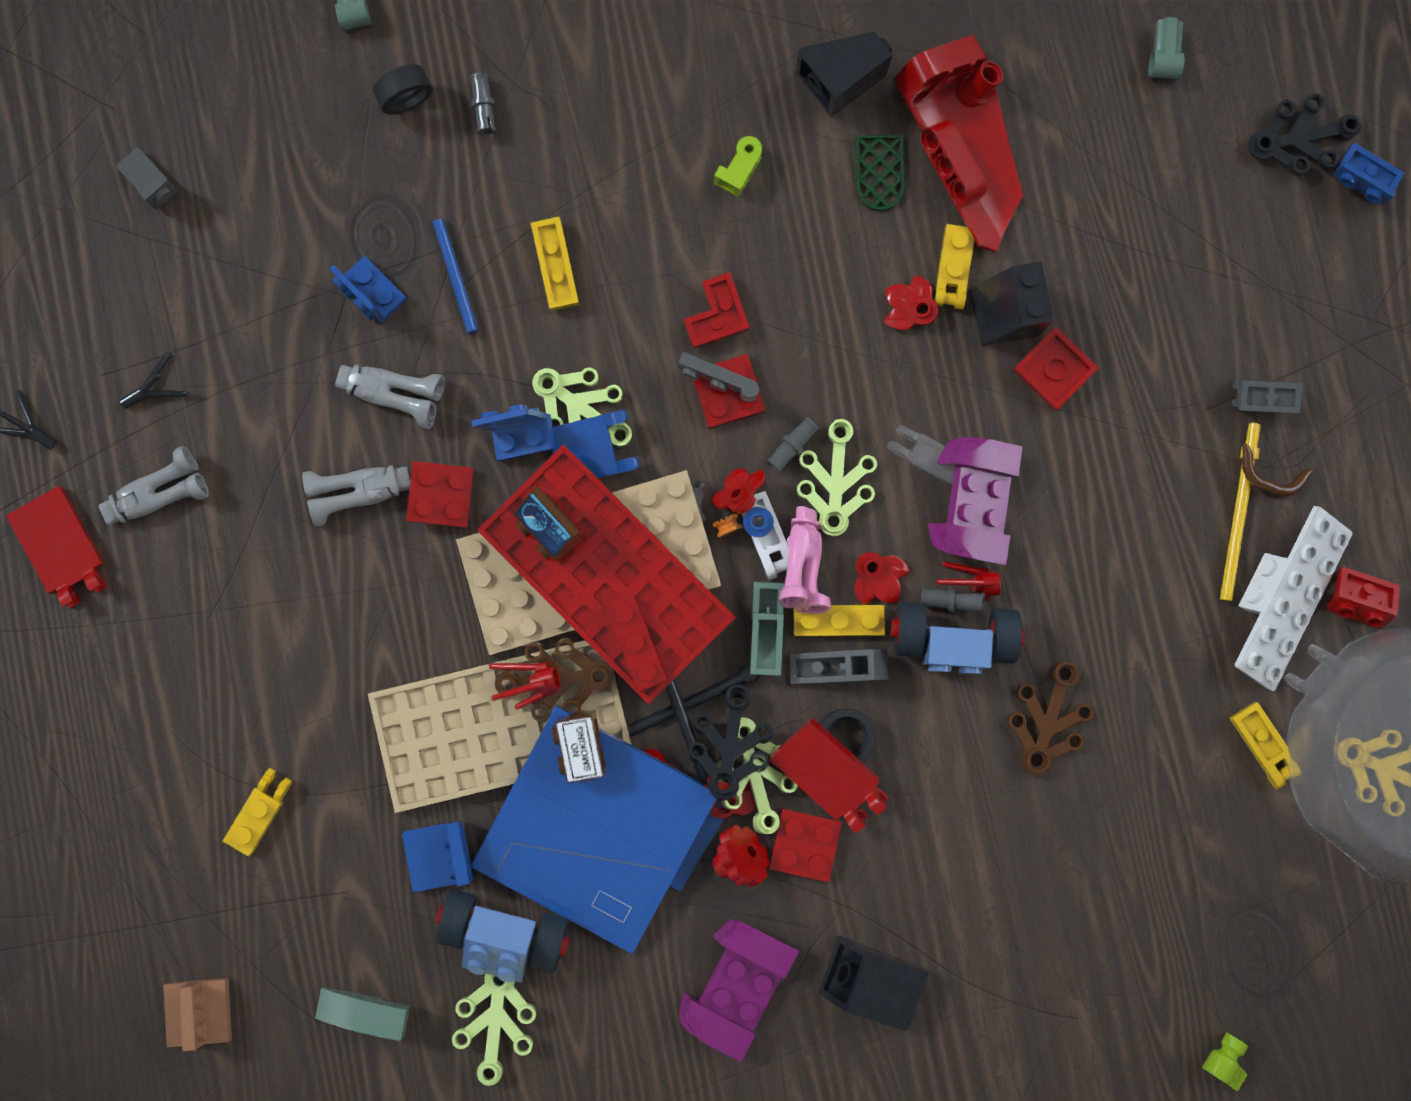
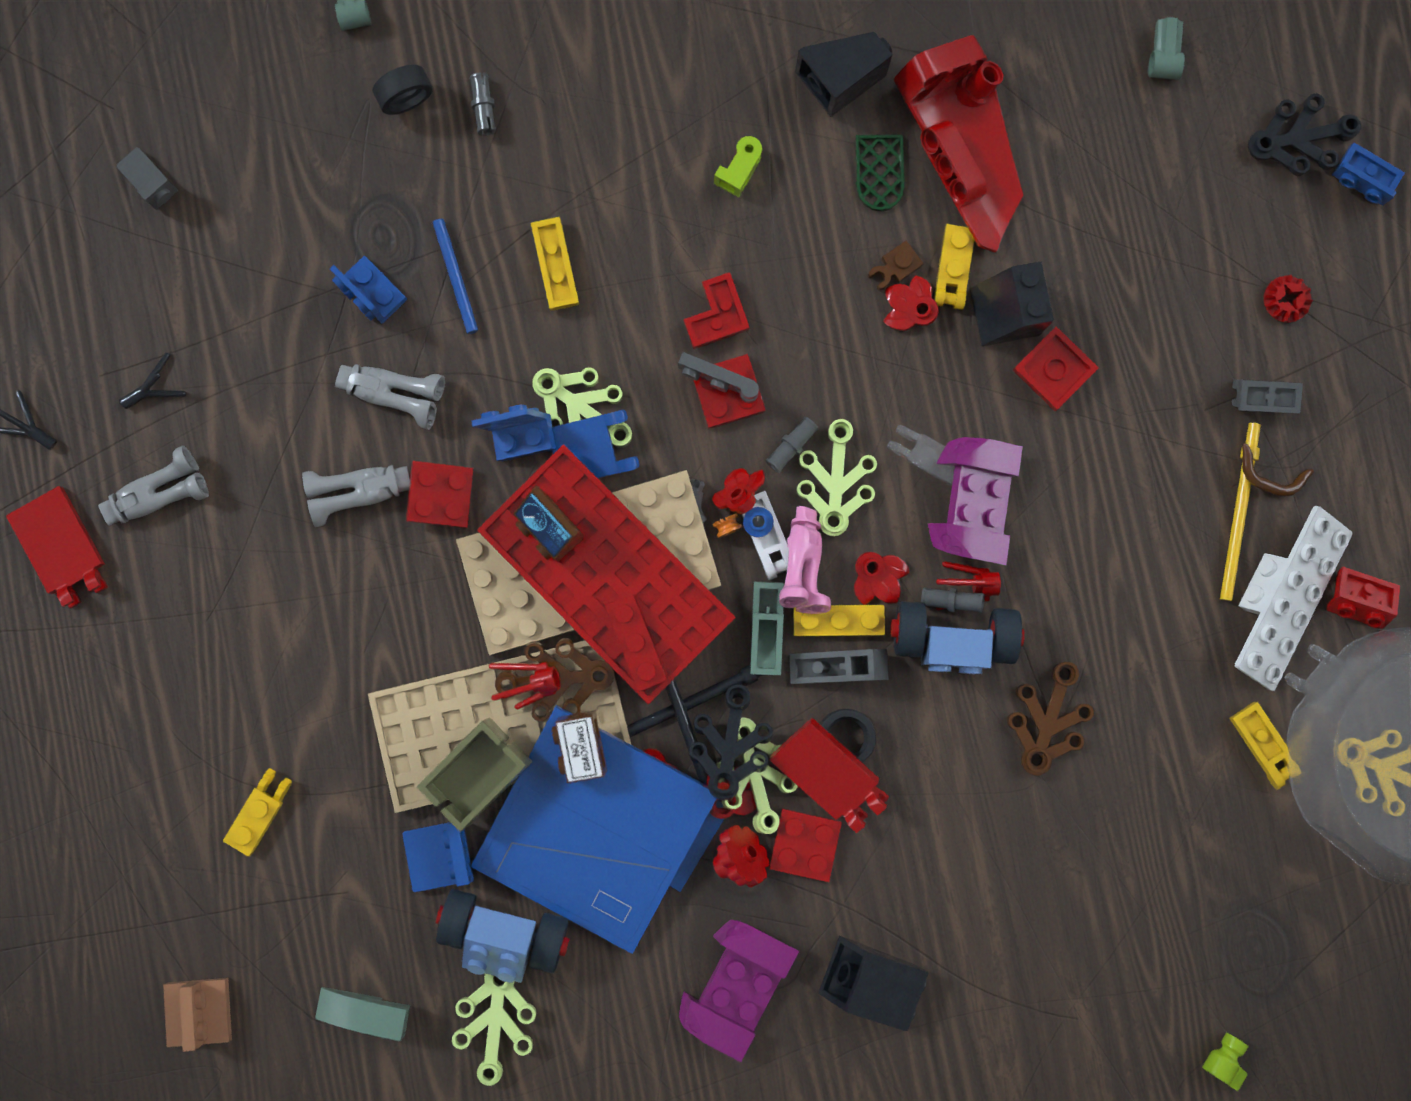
(474, 774): none -> olive piece
(898, 263): none -> reddish brown plate
(1285, 311): none -> red gear

